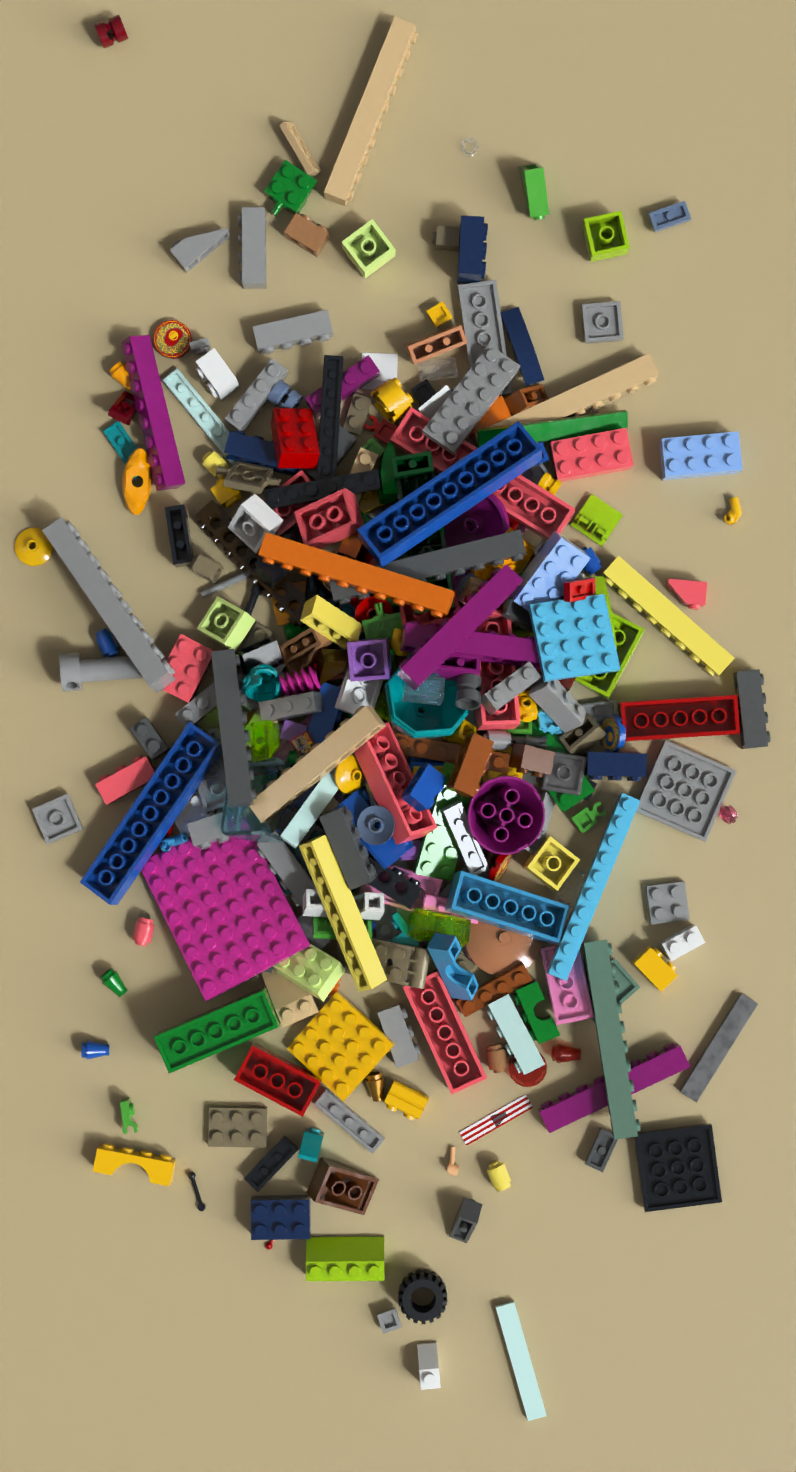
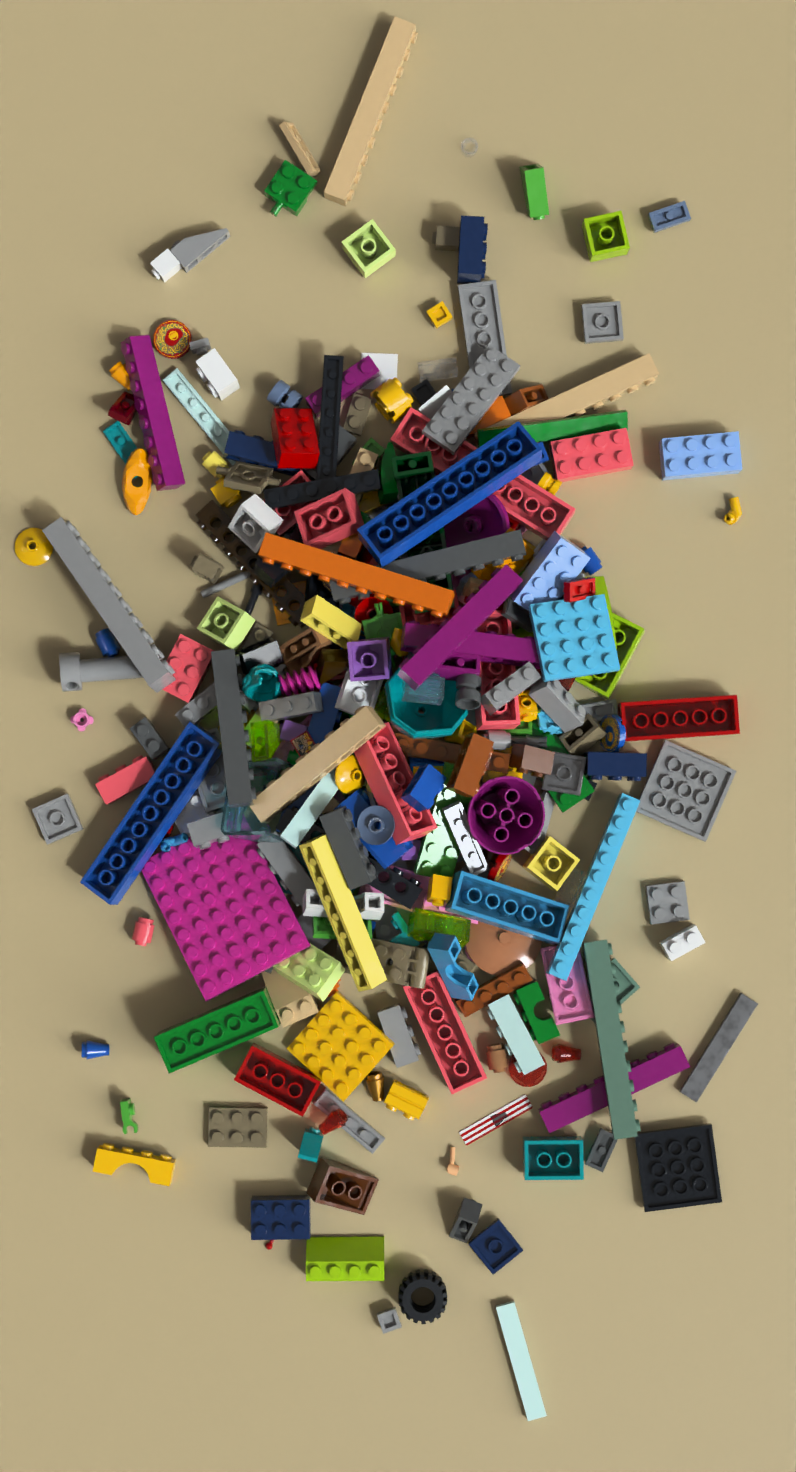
(82, 714): none -> bright pink plate
(113, 982): green cone -> none
(117, 27): dark red wheel -> none
(165, 265): none -> white brick
(179, 535): black brick -> none
(201, 1207): black hinge -> none
(253, 247): light grey brick -> none
(256, 396): light grey brick -> none
(271, 1163): black plate -> none
(291, 631): green cone -> none
(293, 331): light grey brick -> none
(307, 234): medium nougat brick -> none
(333, 1121): none -> clear red cone
(383, 430): red plate -> none
(428, 1365): white slope -> none
(435, 343): nougat brick -> none
(439, 890): none -> yellow brick
(495, 1246): none -> dark blue plate
(498, 1175): light yellow brick -> none
(522, 346): dark blue slope -> none
(553, 1158): none -> teal brick
(586, 819): bright green plate -> none
(596, 520): lime hinge -> none
(654, 968): yellow brick -> none
(667, 616): light yellow brick -> none
(689, 592): coral slope -> none
(728, 814): clear pink plate -> none
(751, 709): dark grey brick -> none

